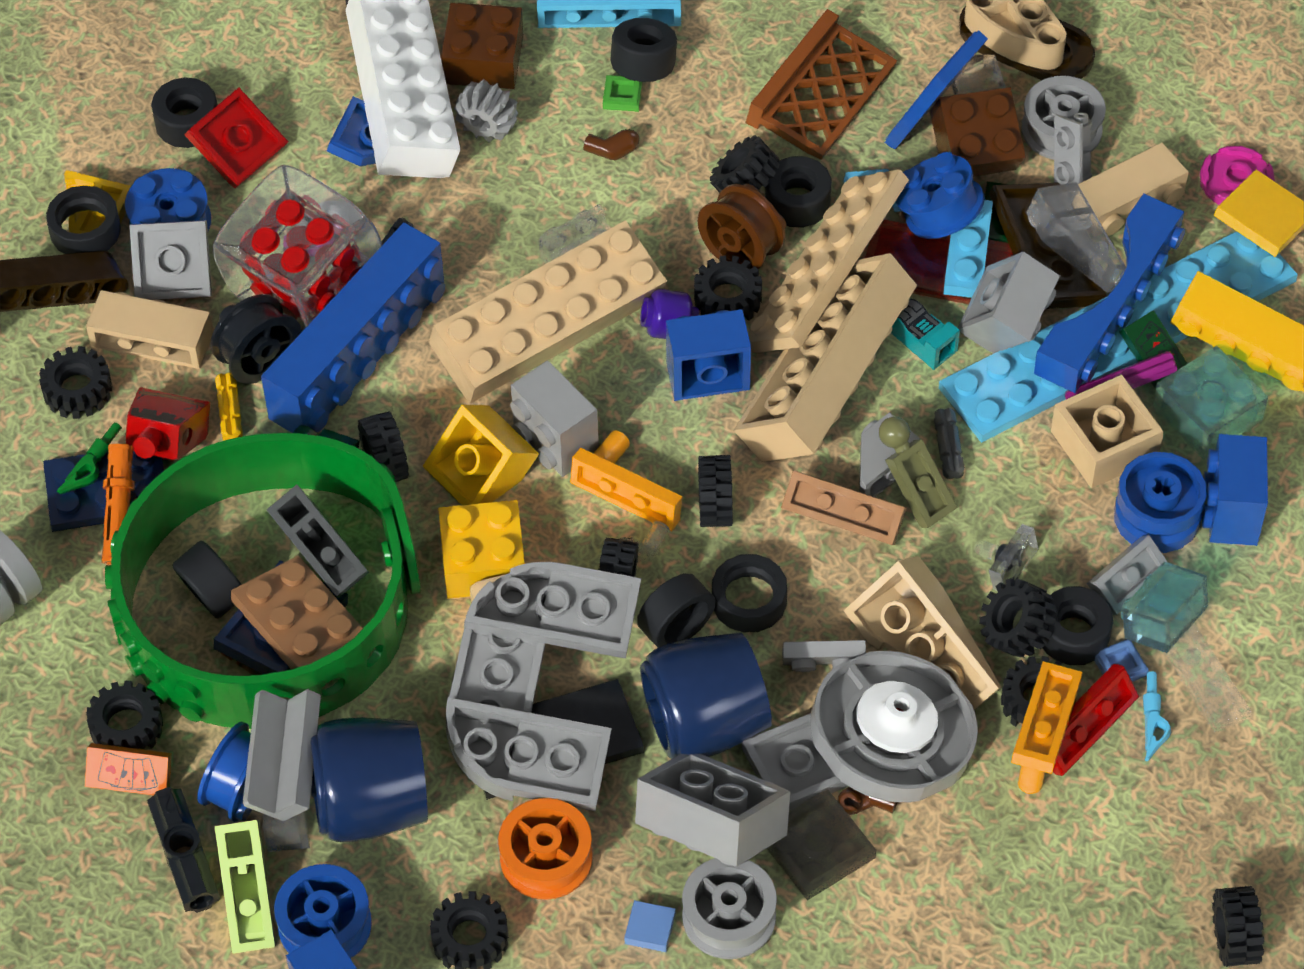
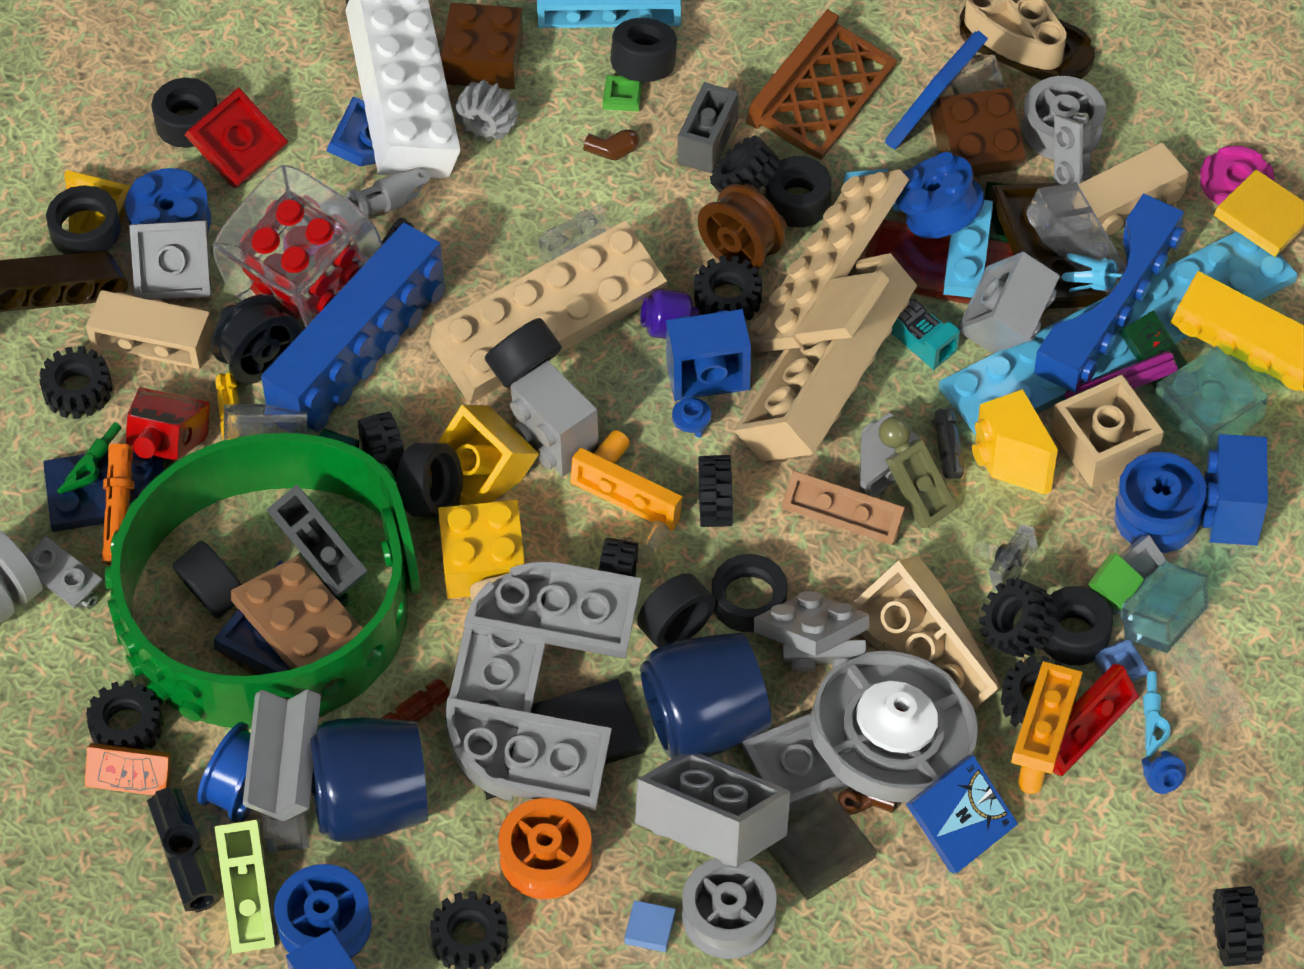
(64, 574): none -> light grey hinge
(261, 419): none -> clear slope
(389, 192): none -> light grey piece
(413, 478): none -> black tyre
(421, 702): none -> clear red axle
(522, 352): none -> black tyre
(691, 416): none -> blue plate
(708, 127): none -> dark grey brick
(811, 623): none -> light grey plate
(842, 307): none -> tan tile
(962, 814): none -> blue tile
(1015, 443): none -> yellow slope
(1102, 276): none -> medium azure piece
(1116, 581): none -> bright green tile
(1164, 773): none -> blue plate

